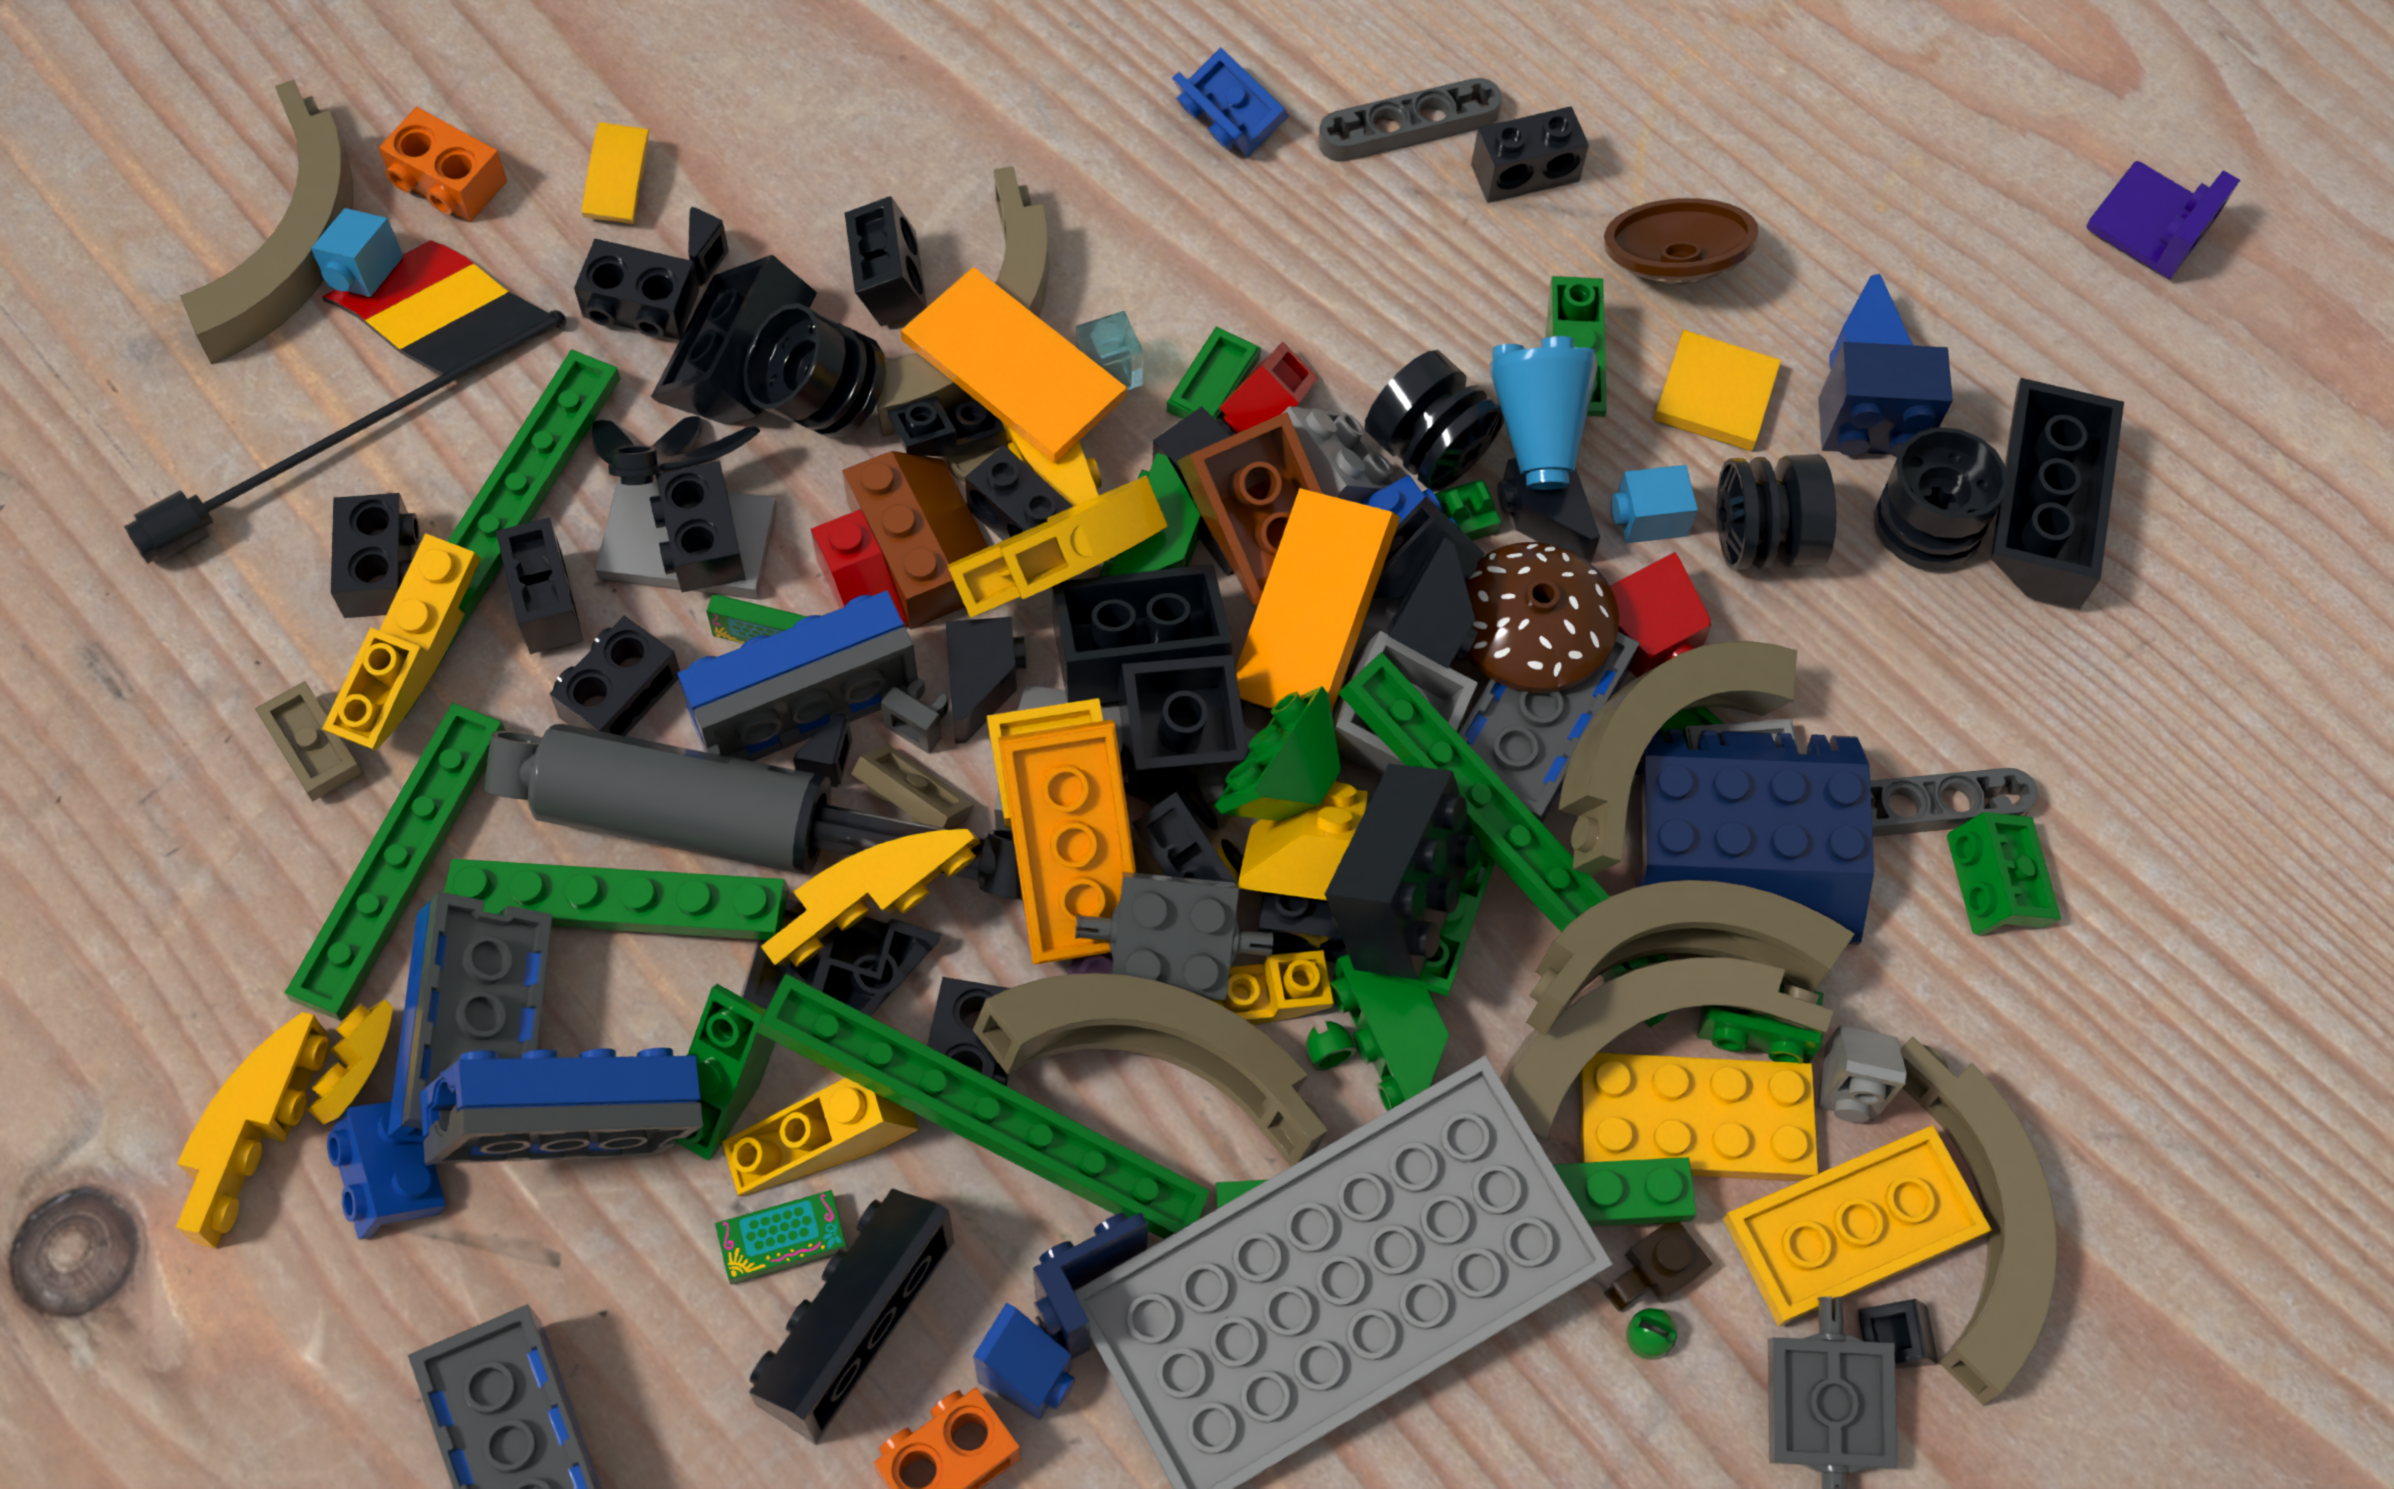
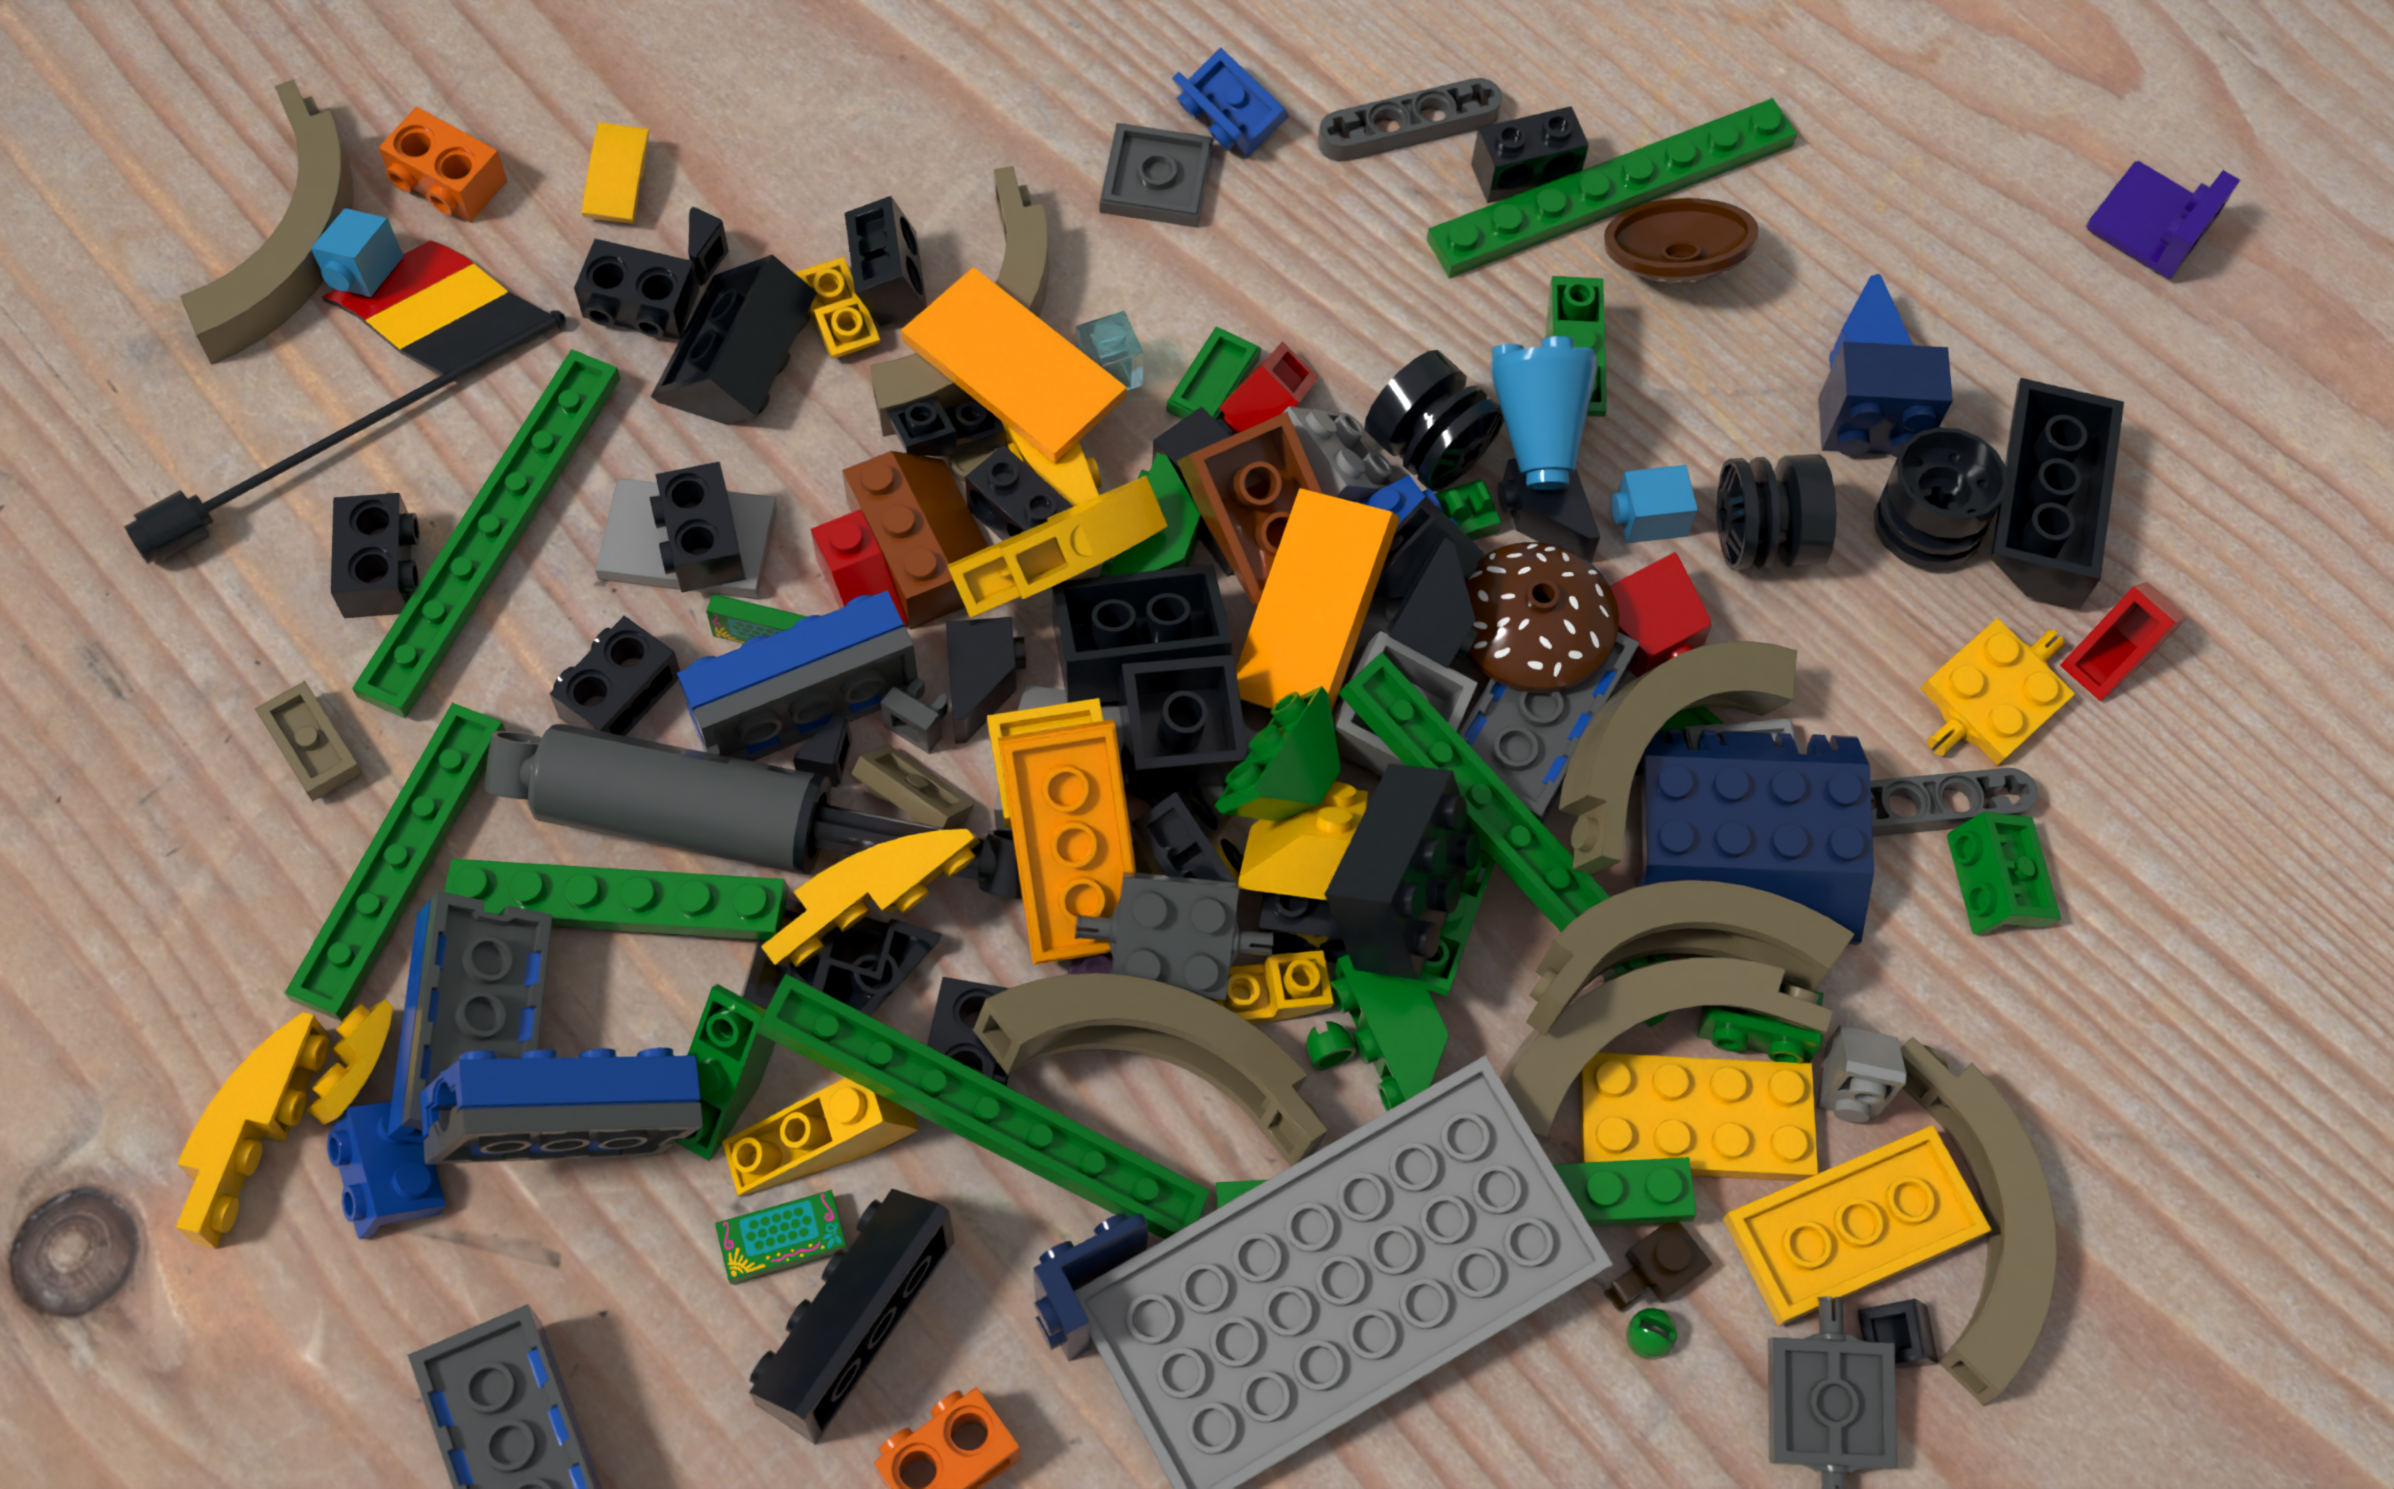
(407, 648): yellow slope -> none
(539, 585): black brick -> none
(639, 463): black plant -> none
(814, 371): black wheel -> none
(837, 310): none -> yellow slope
(1023, 1364): blue slope -> none
(1156, 175): none -> dark grey tile
(1610, 187): none -> green plate
(1717, 390): yellow tile -> none
(1996, 691): none -> yellow plate
(2123, 640): none -> red slope

